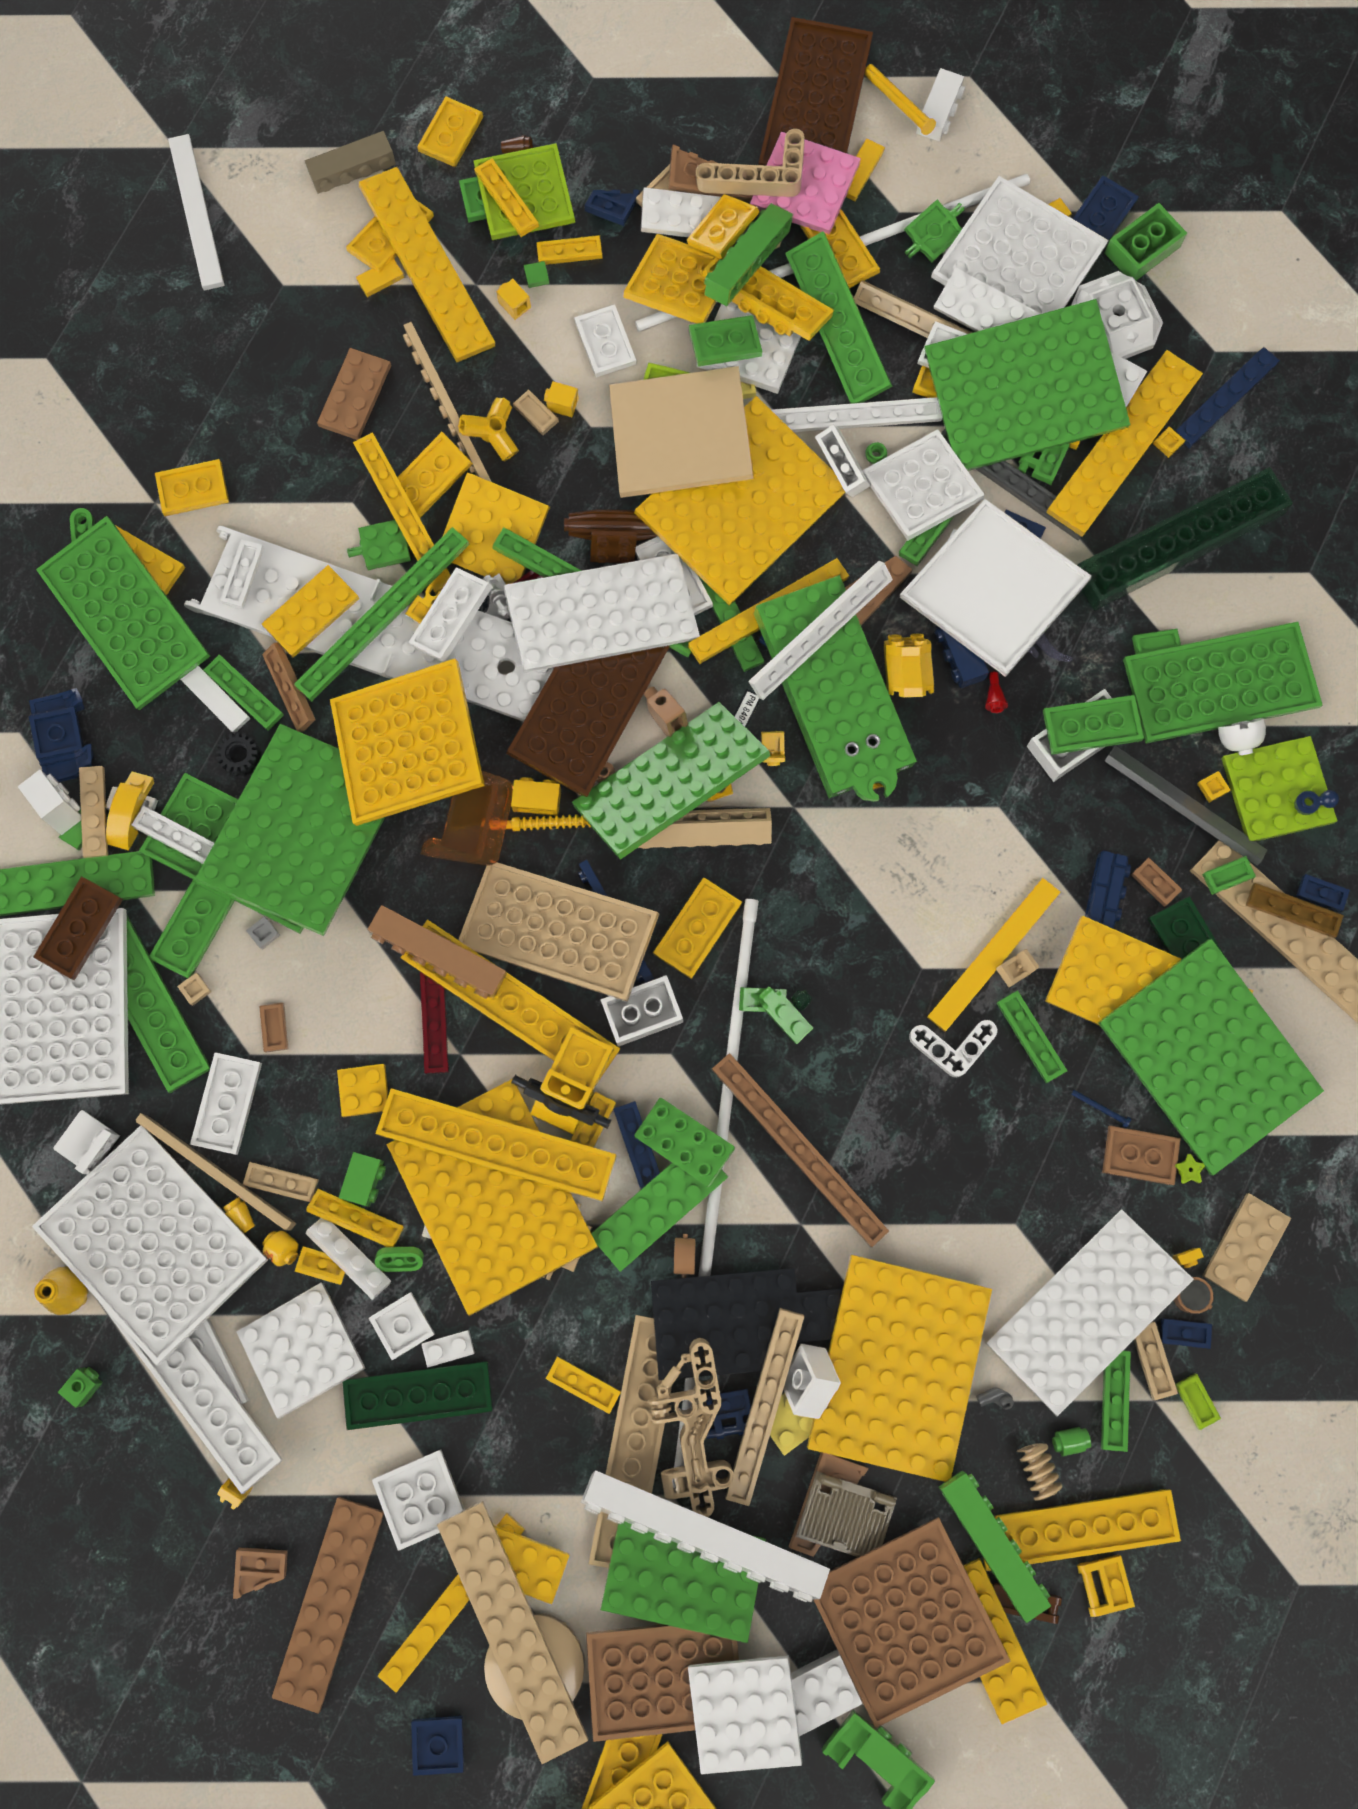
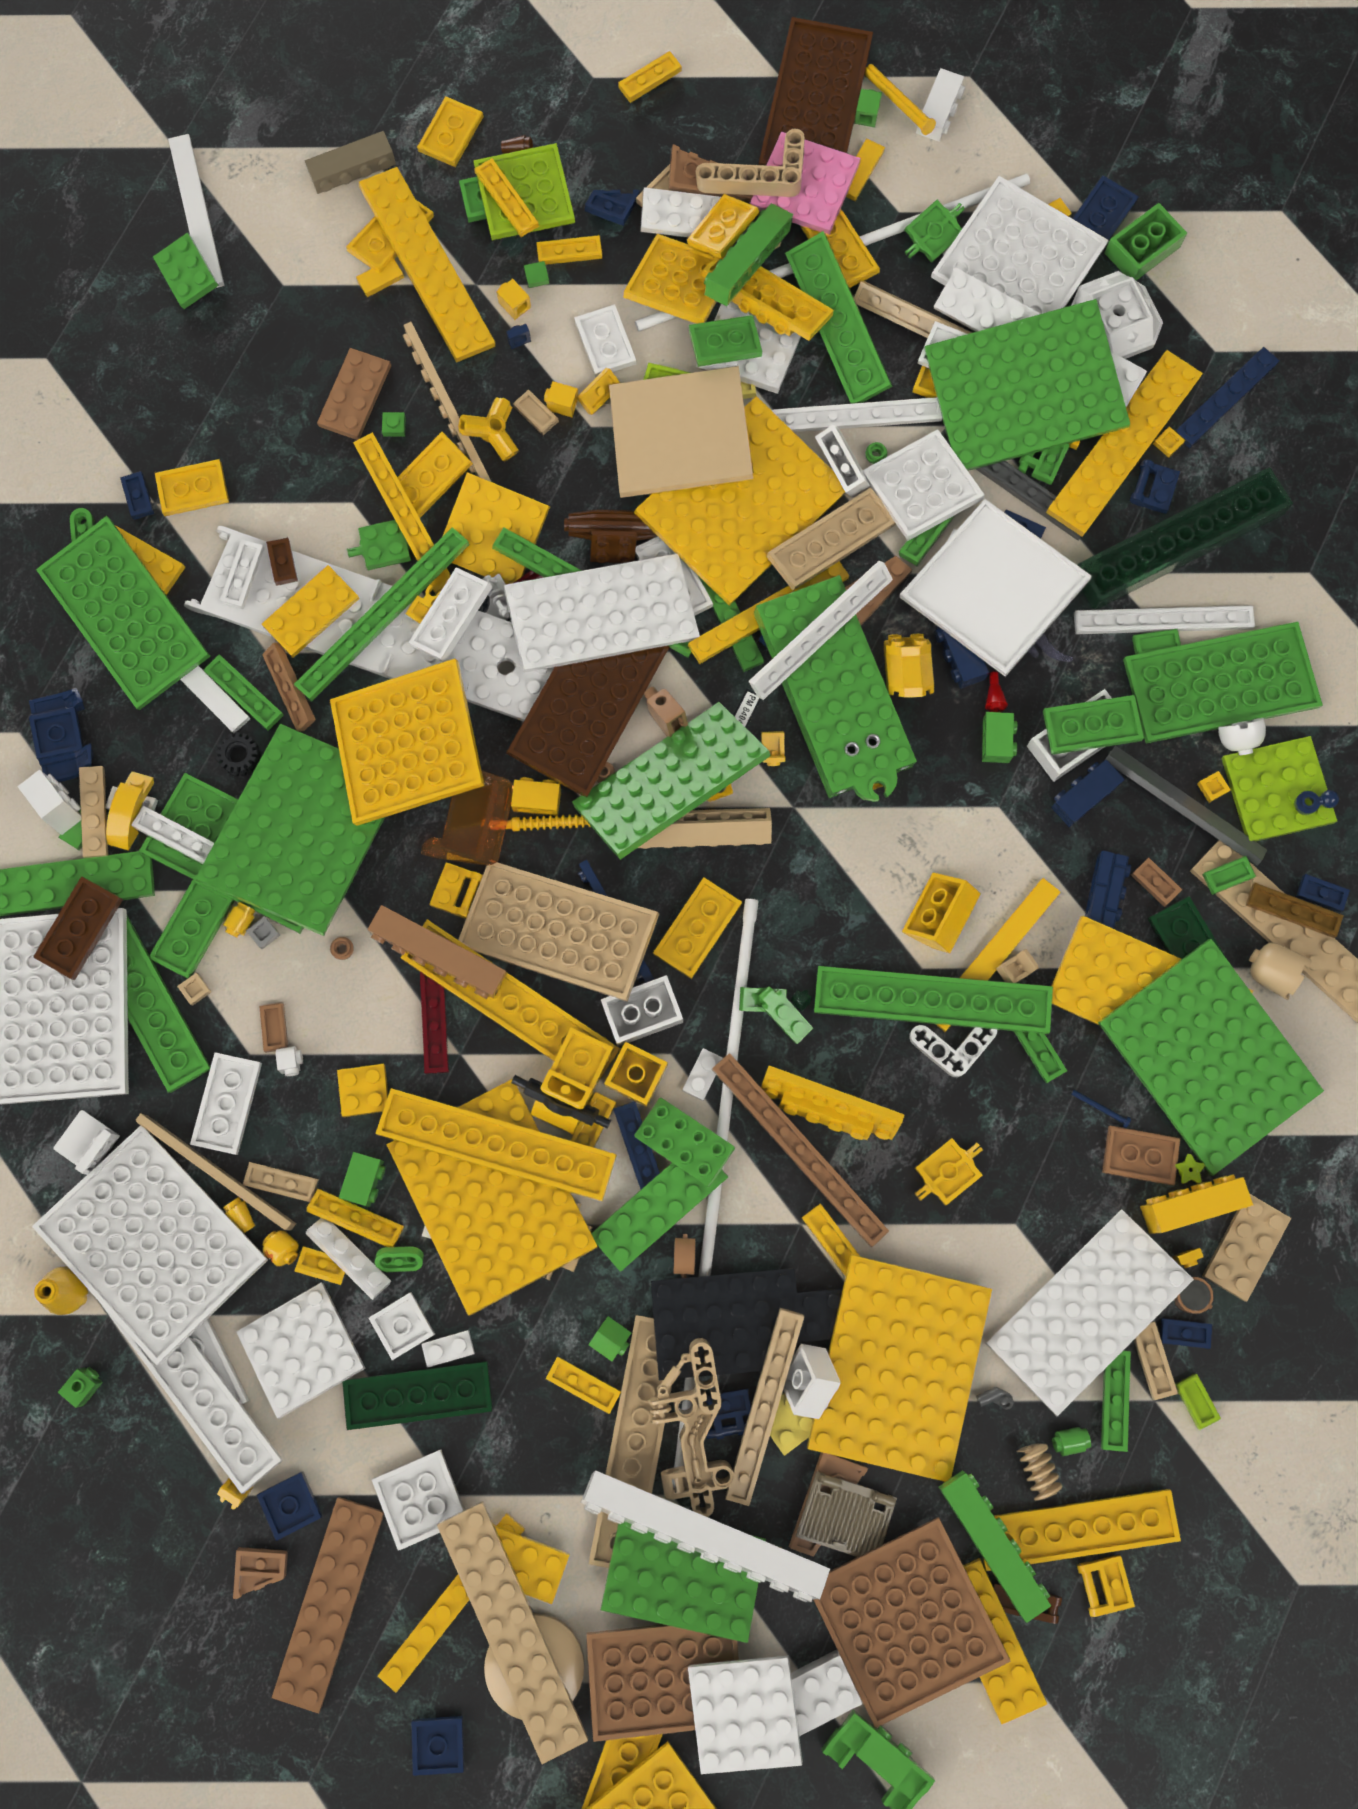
(137, 495): none -> dark blue plate
(185, 271): none -> bright green plate
(239, 920): none -> yellow brick
(282, 561): none -> reddish brown plate
(289, 1060): none -> white plate
(289, 1505): none -> dark blue plate
(334, 948): none -> medium nougat plate
(393, 424): none -> bright green plate
(450, 886): none -> yellow plate
(518, 336): none -> dark blue plate
(597, 391): none -> yellow plate
(610, 1339): none -> bright green brick
(636, 1074): none -> yellow brick
(650, 76): none -> yellow plate
(702, 1075): none -> white plate
(830, 1106): none -> yellow plate
(830, 1237): none -> yellow tile
(831, 539): none -> tan plate
(868, 107): none -> bright green brick
(933, 1000): none -> bright green plate
(941, 912): none -> yellow slope
(948, 1171): none -> yellow plate
(998, 737): none -> bright green brick
(1086, 792): none -> dark blue brick
(1161, 489): none -> dark blue plate
(1164, 619): none -> white tile
(1193, 1206): none -> yellow brick
(1278, 968): none -> tan cylinder

